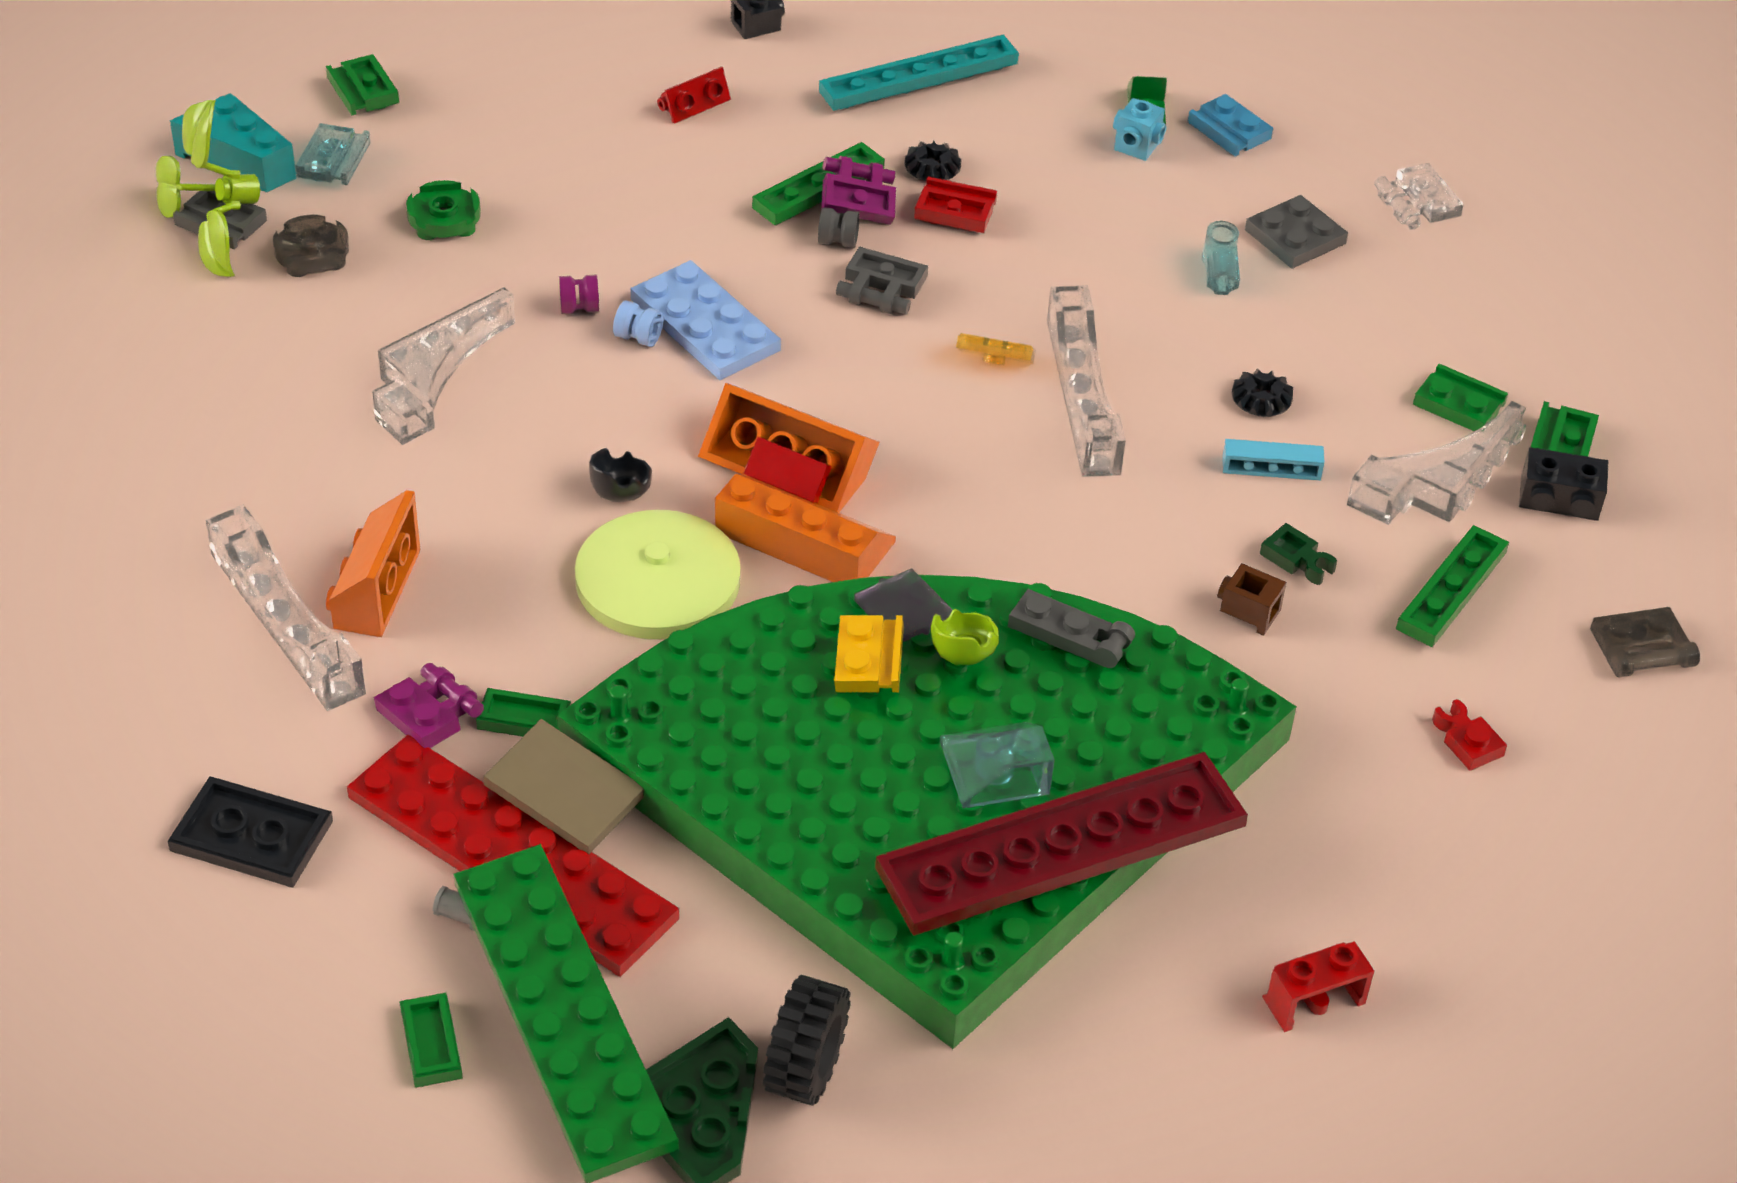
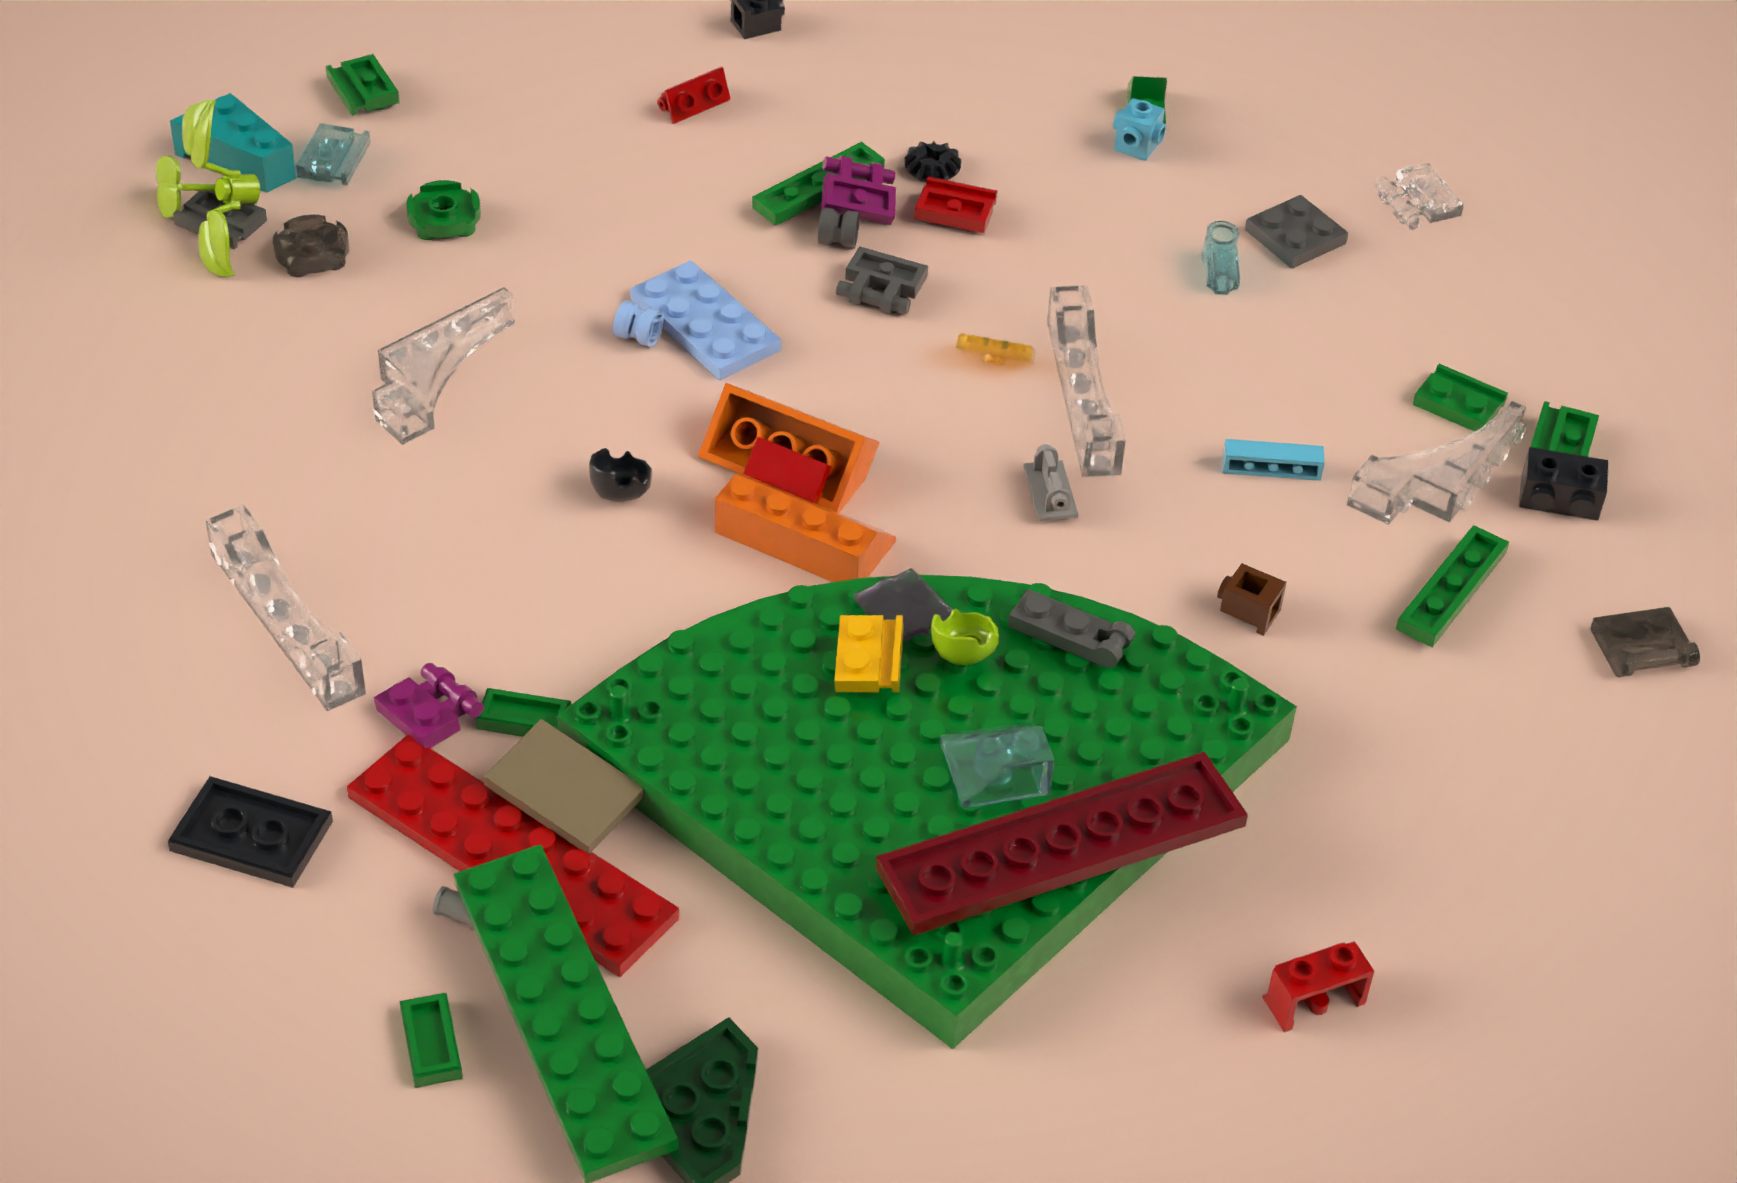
(376, 568): orange slope -> none
(587, 294): magenta wheel -> none
(656, 573): yellowish green dish -> none
(806, 1040): black tyre -> none
(918, 72): teal plate -> none
(1050, 485): none -> light grey hinge
(1230, 125): dark azure plate -> none
(1261, 402): black gear -> none
(1296, 551): dark green plate -> none
(1468, 739): red plate -> none

